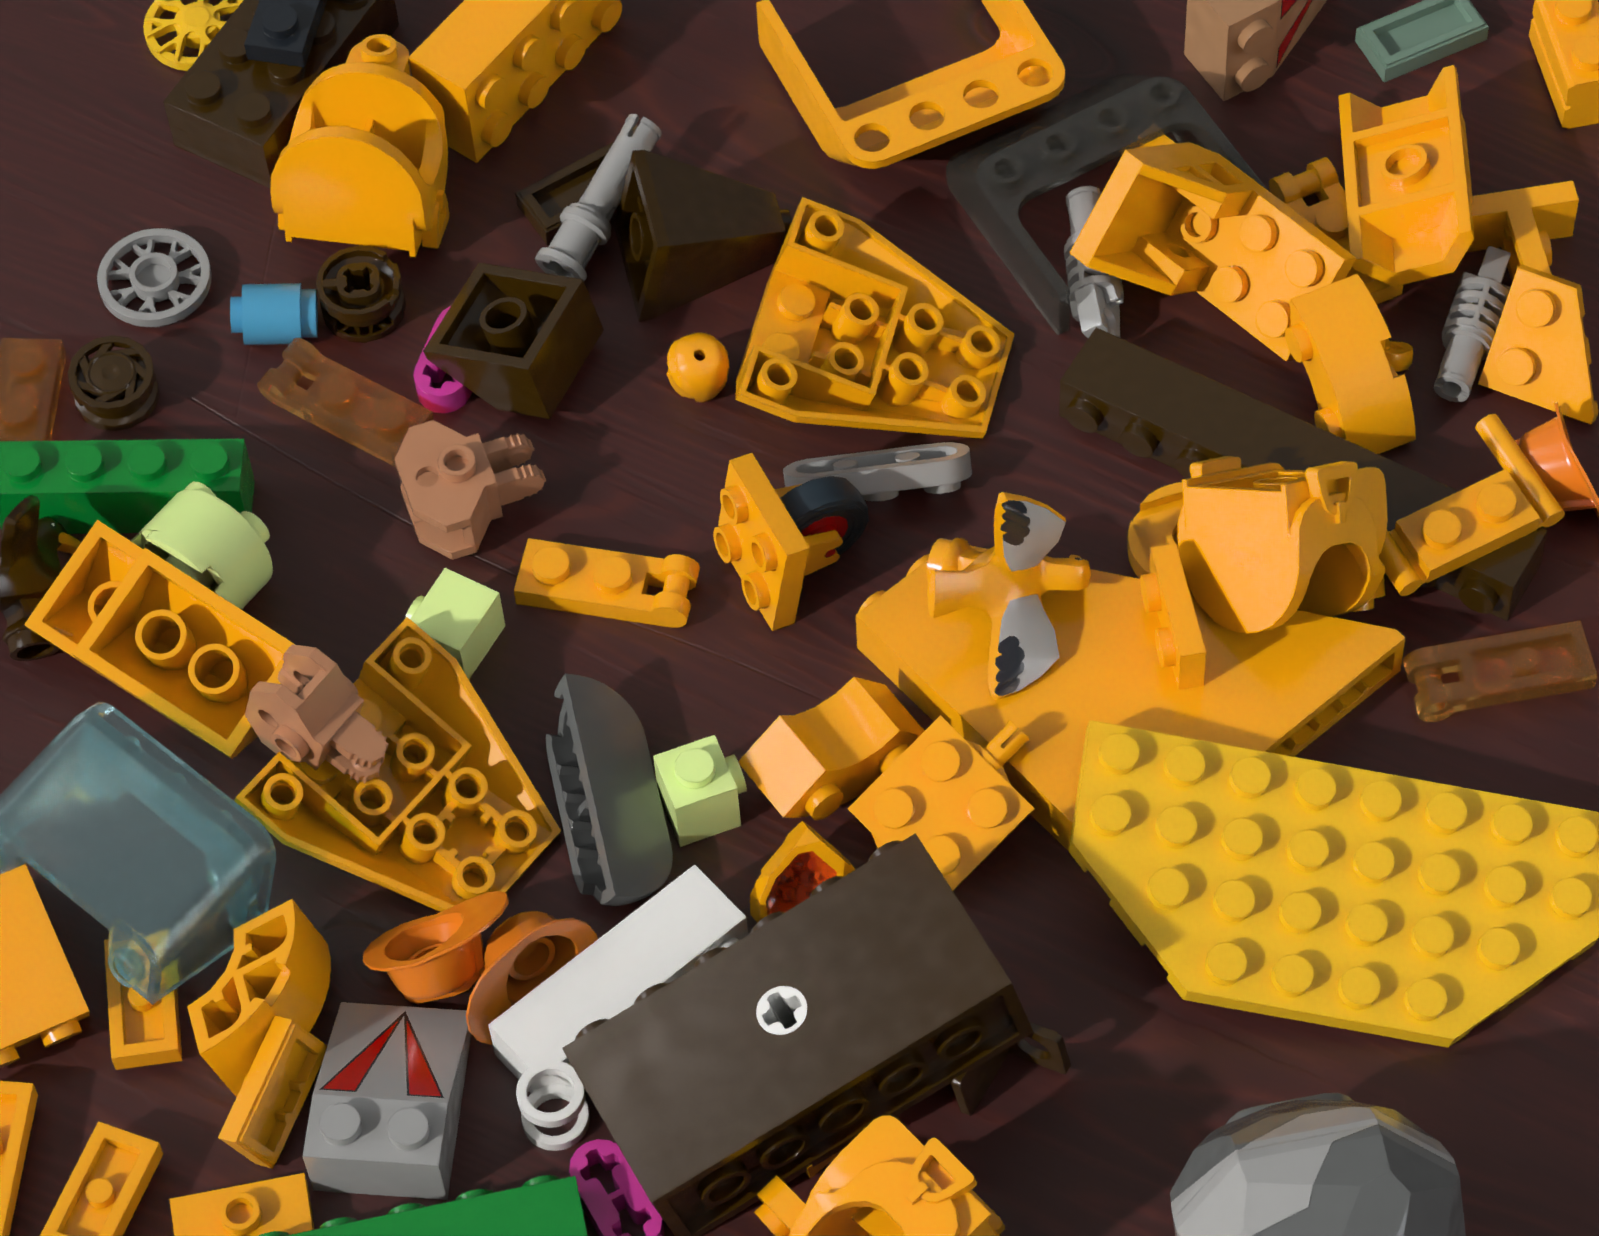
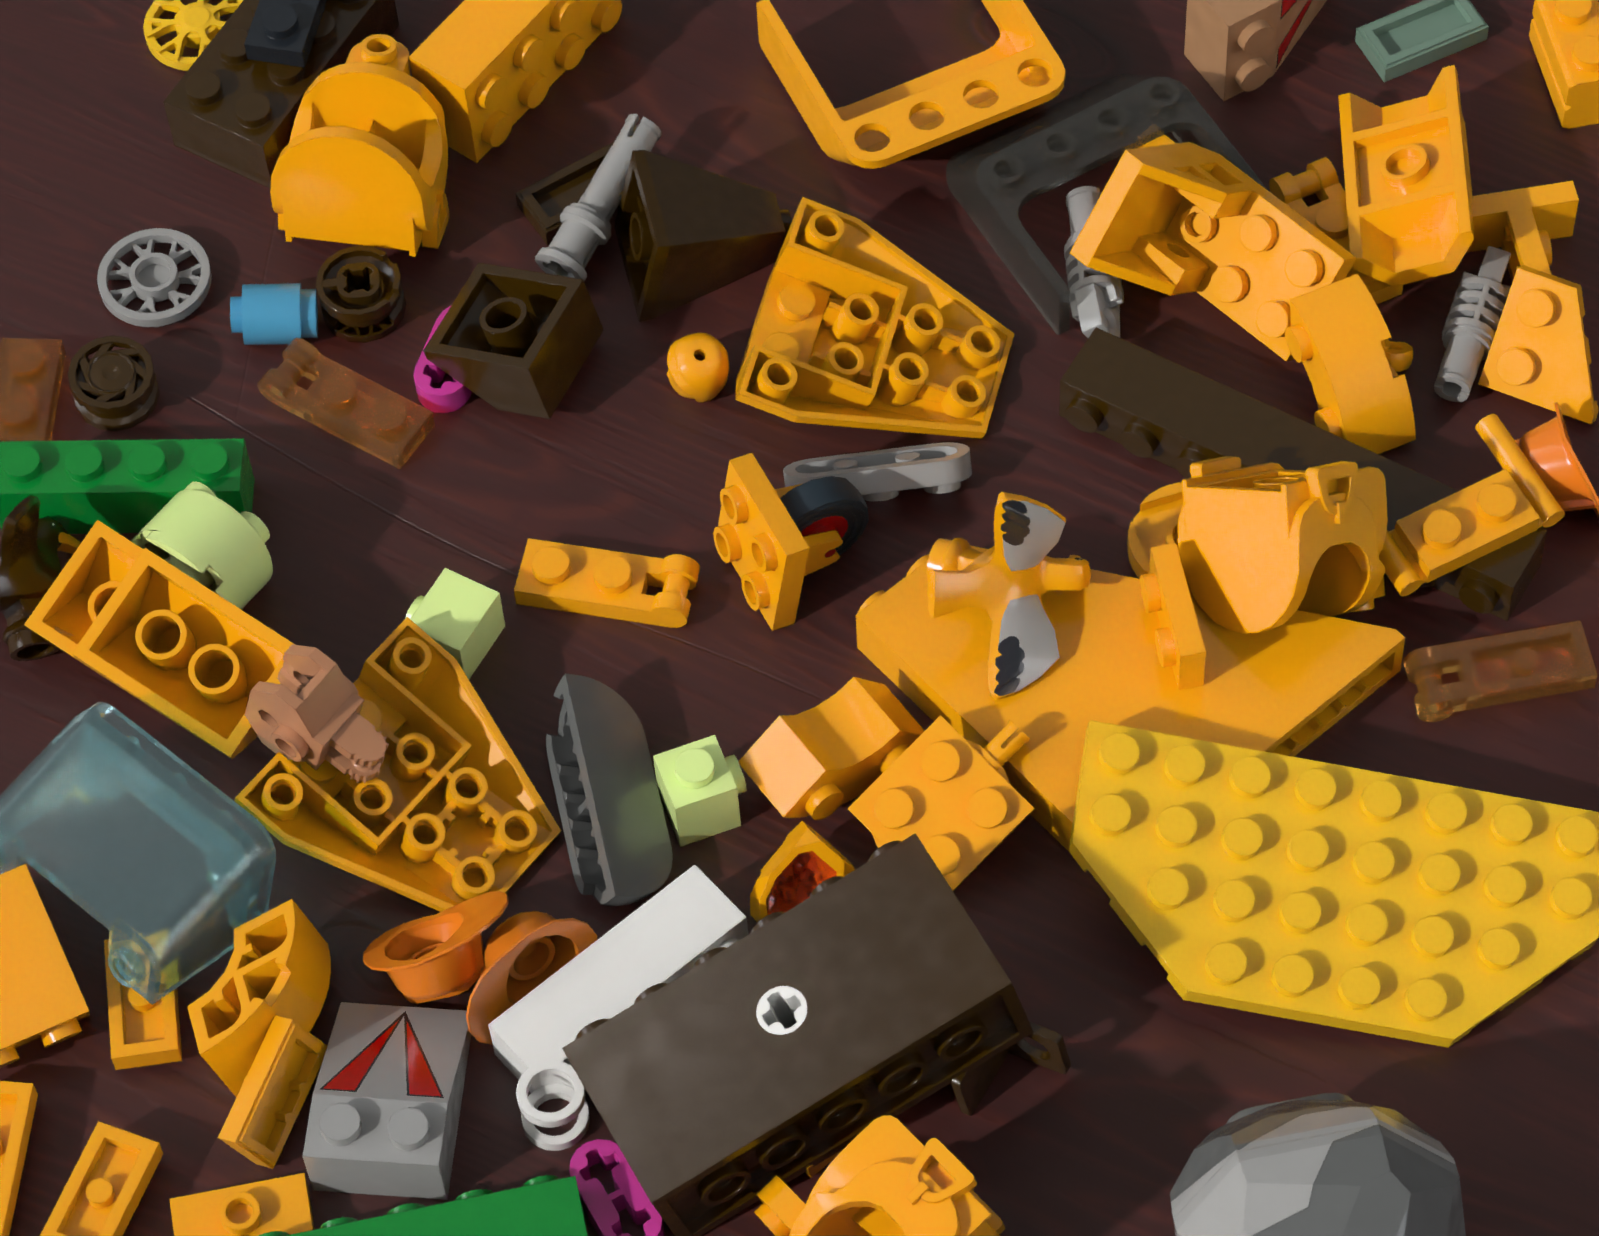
(454, 485): nougat hinge -> none

